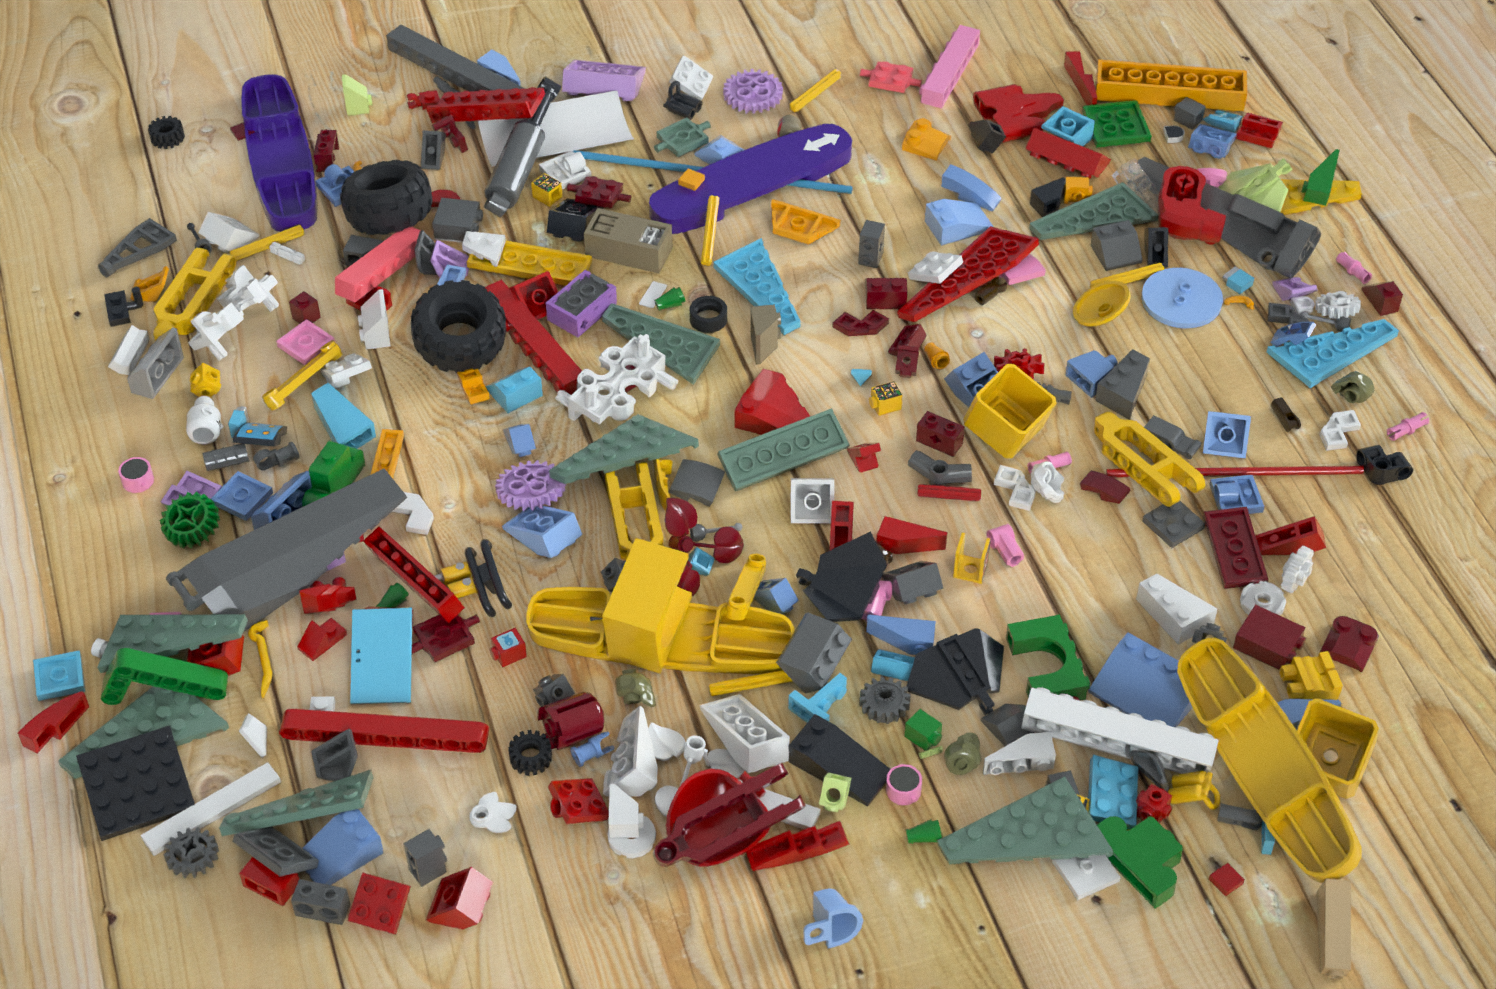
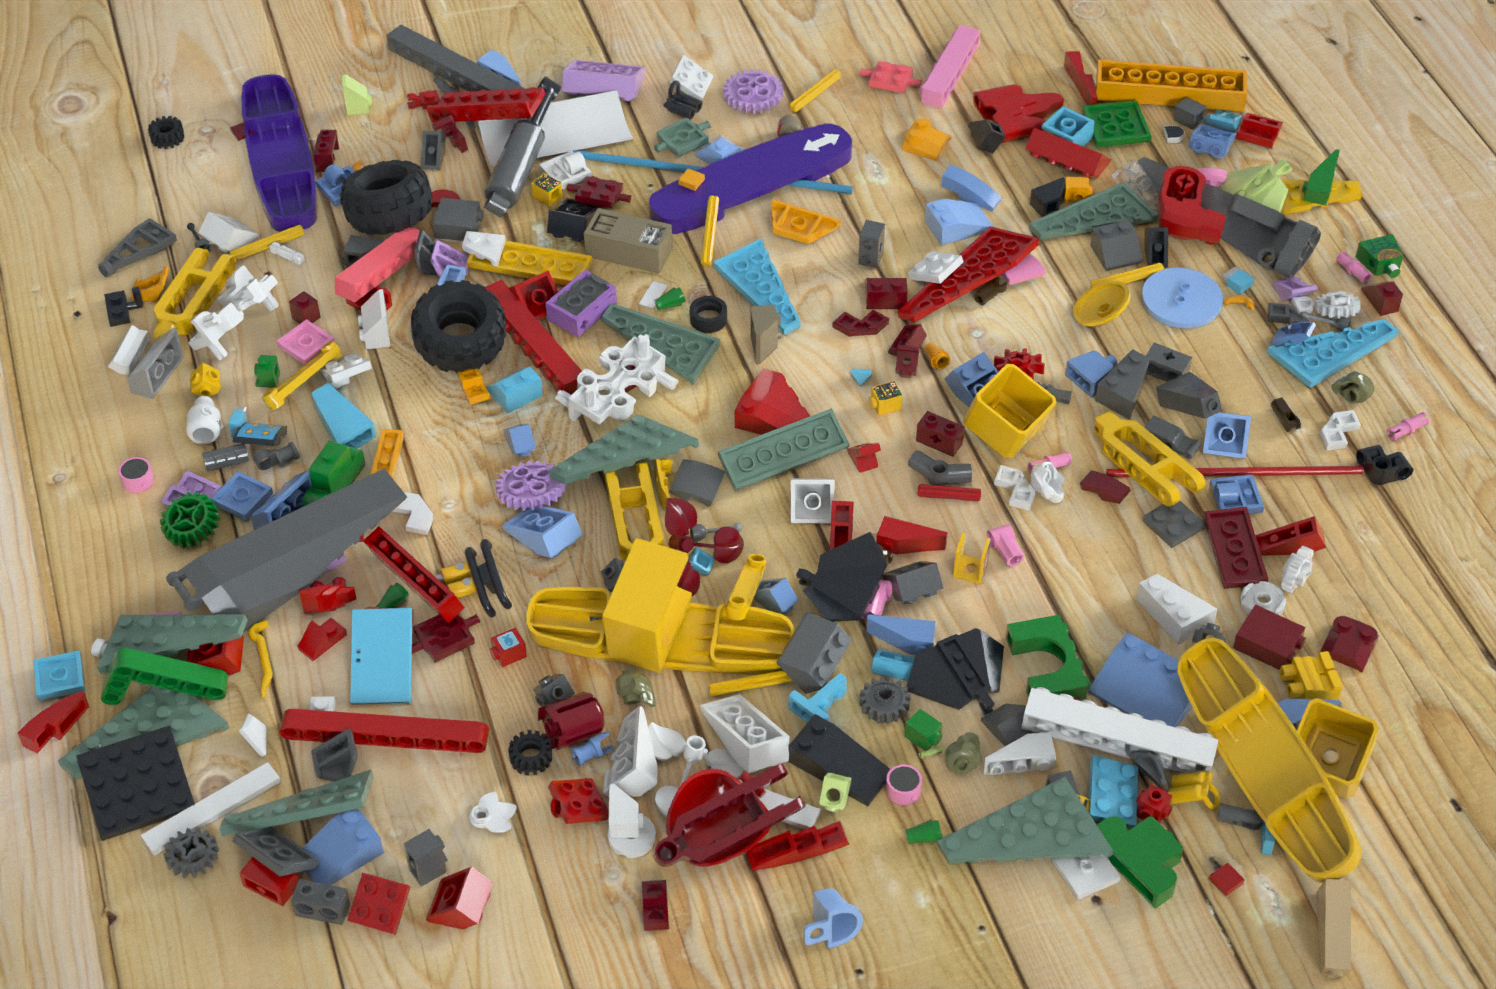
(267, 371): none -> green brick
(655, 905): none -> dark red slope
(1167, 363): none -> dark grey brick
(1189, 396): none -> dark grey slope
(1381, 255): none -> green torso

